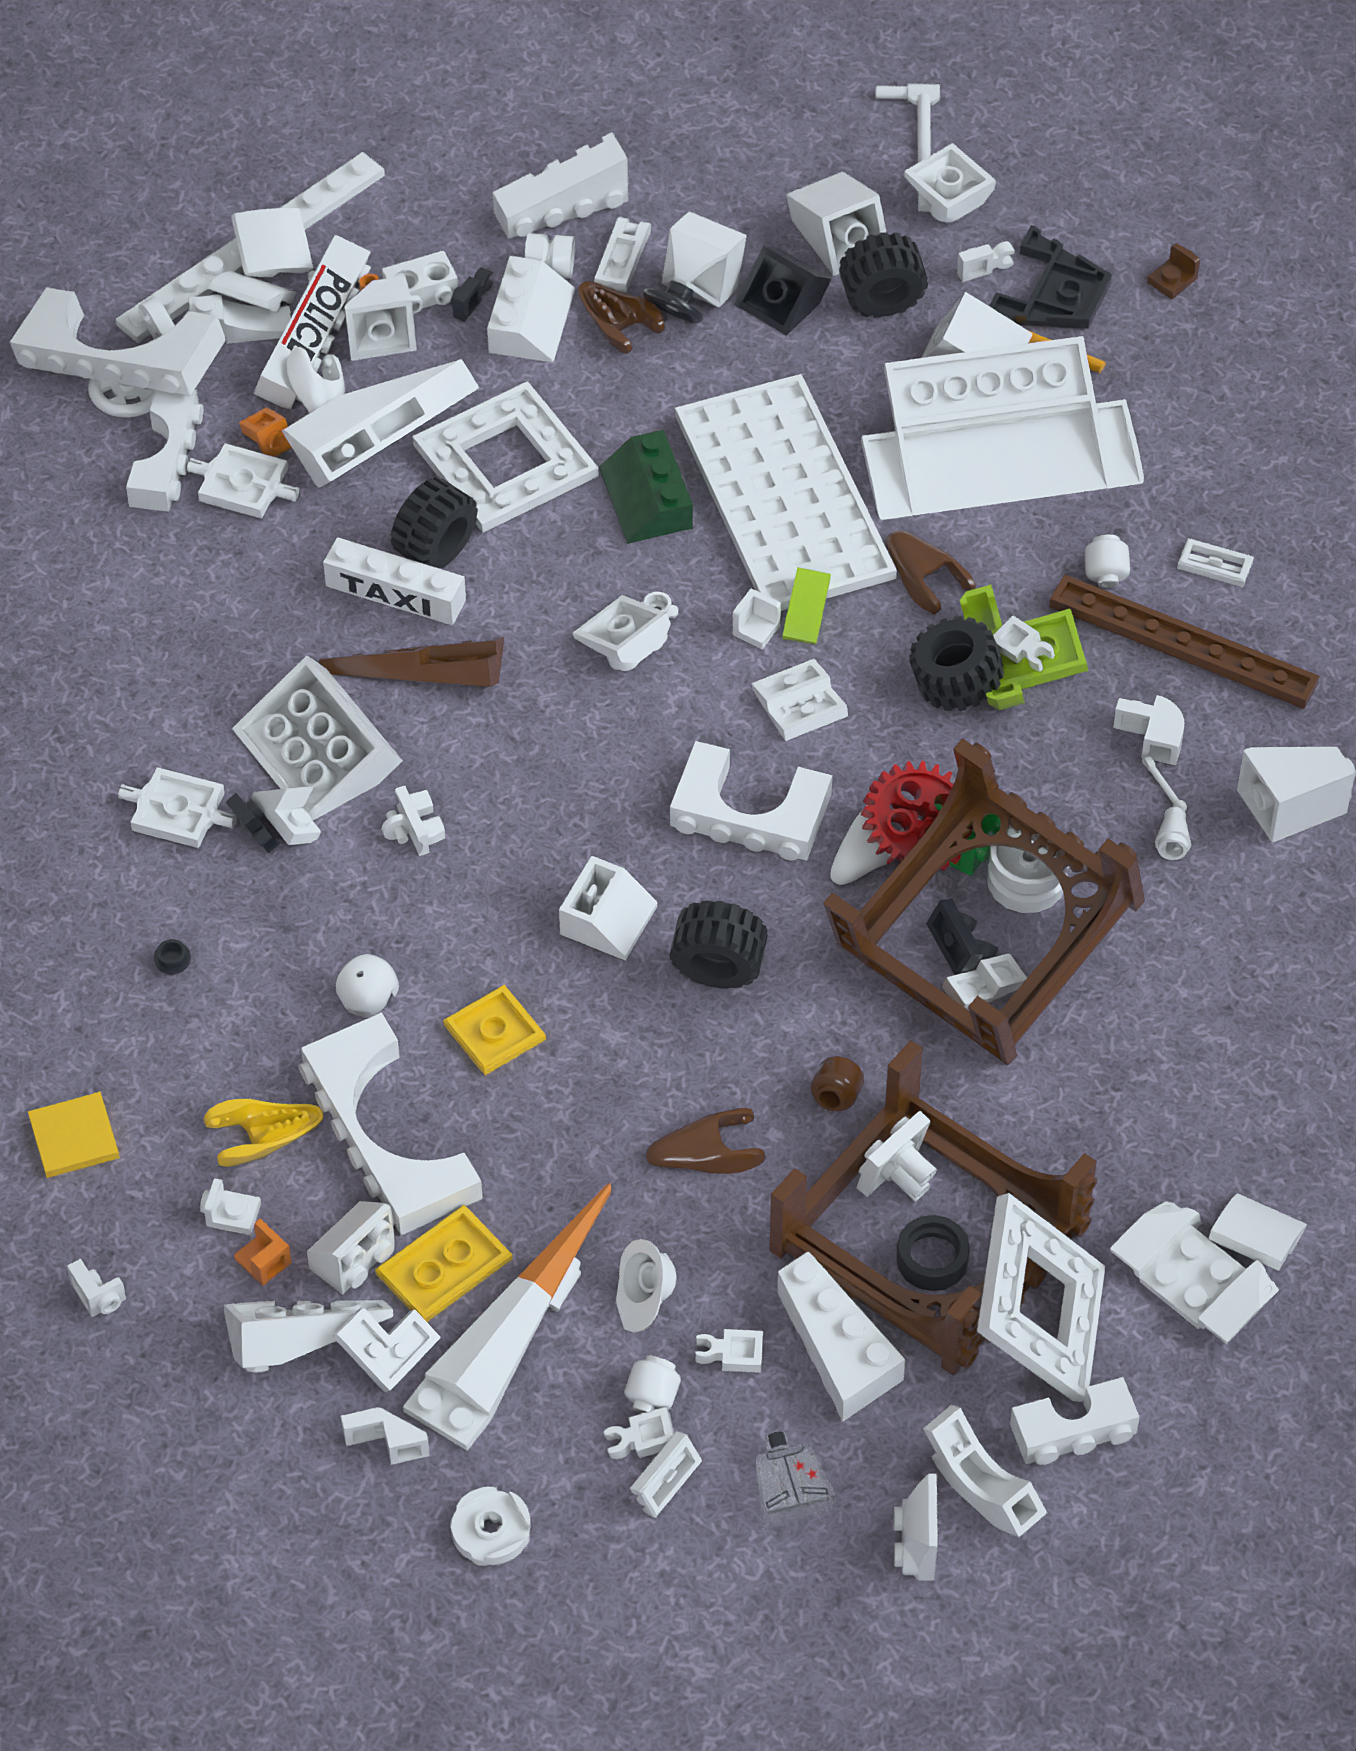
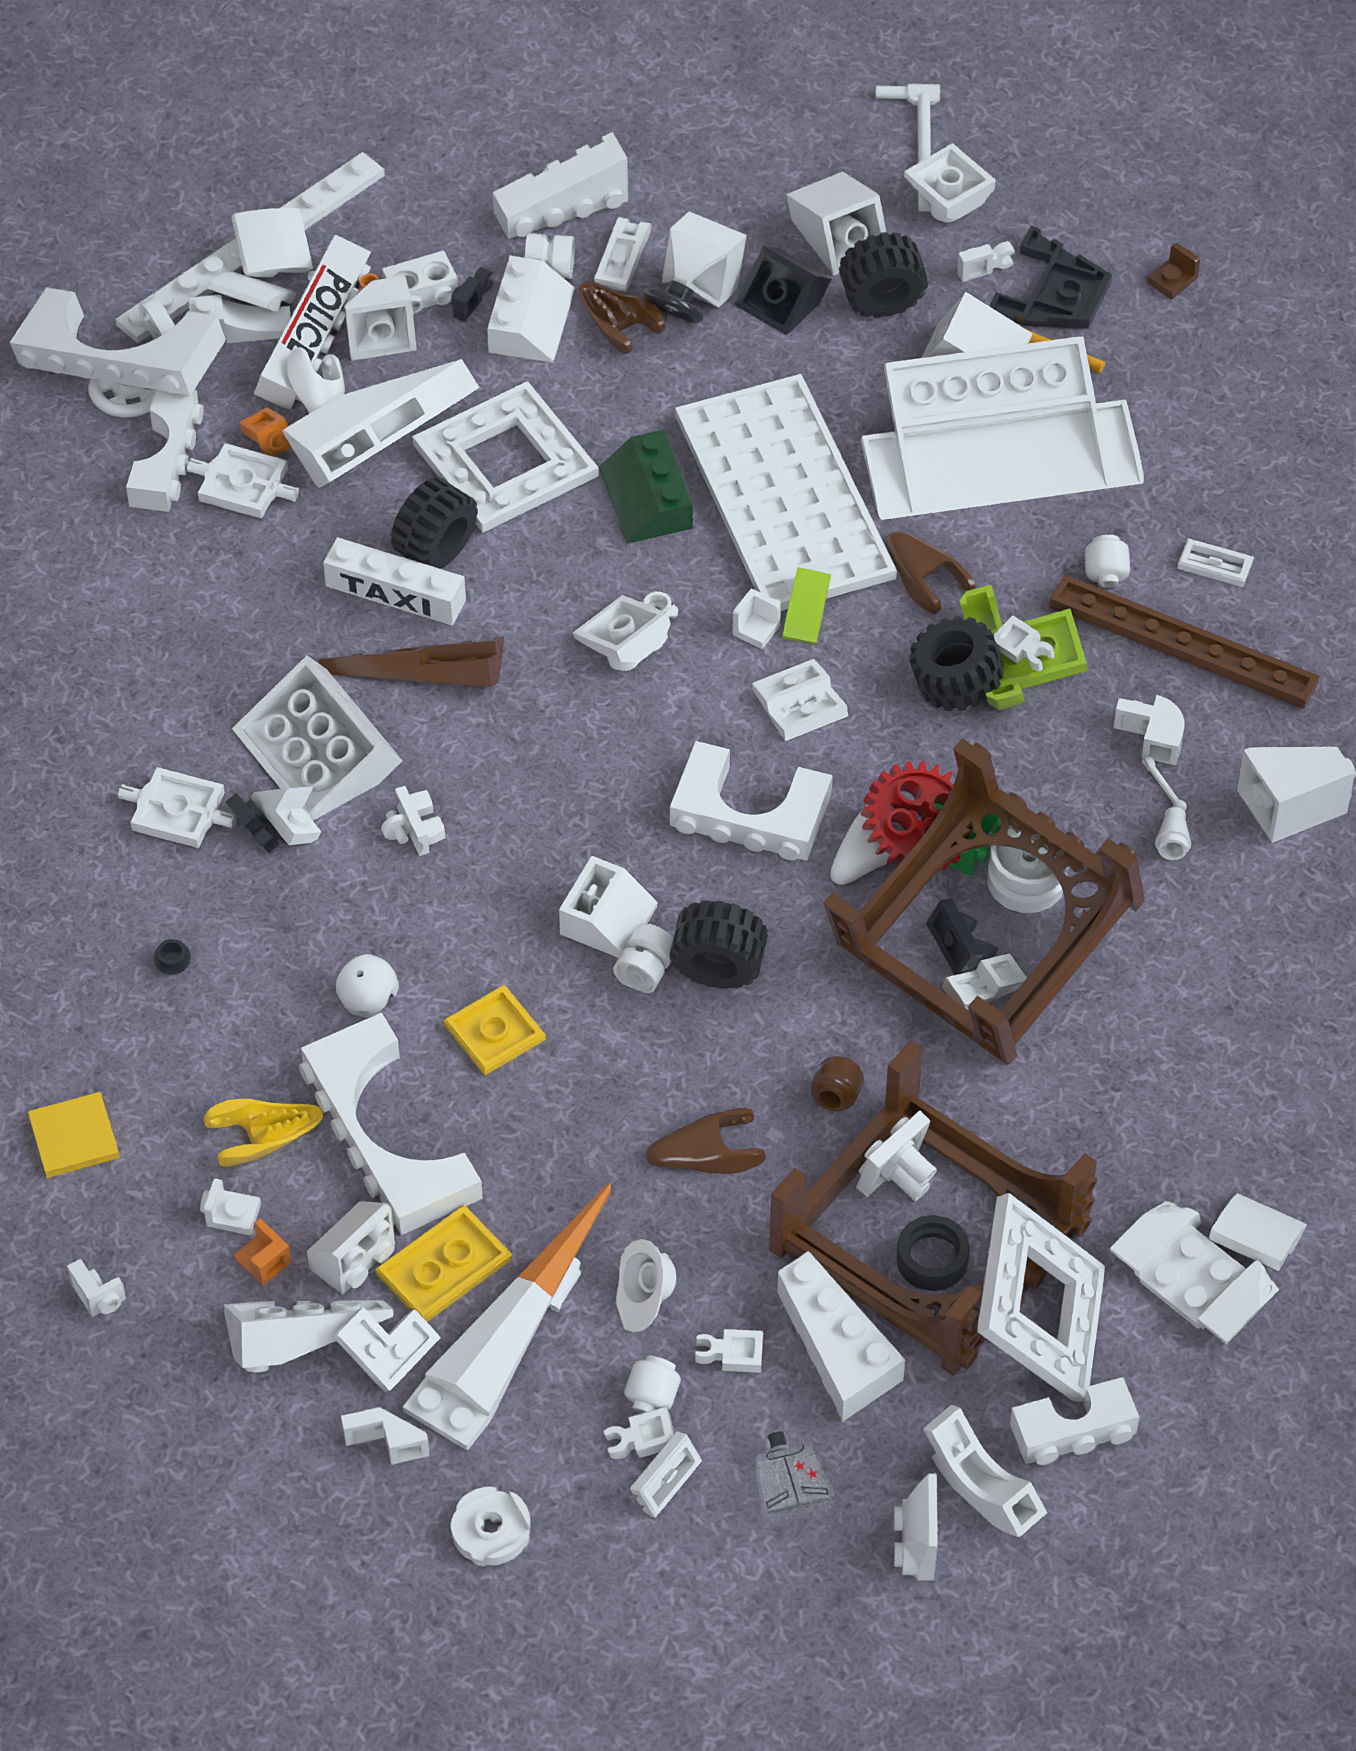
(644, 958): none -> white wheel

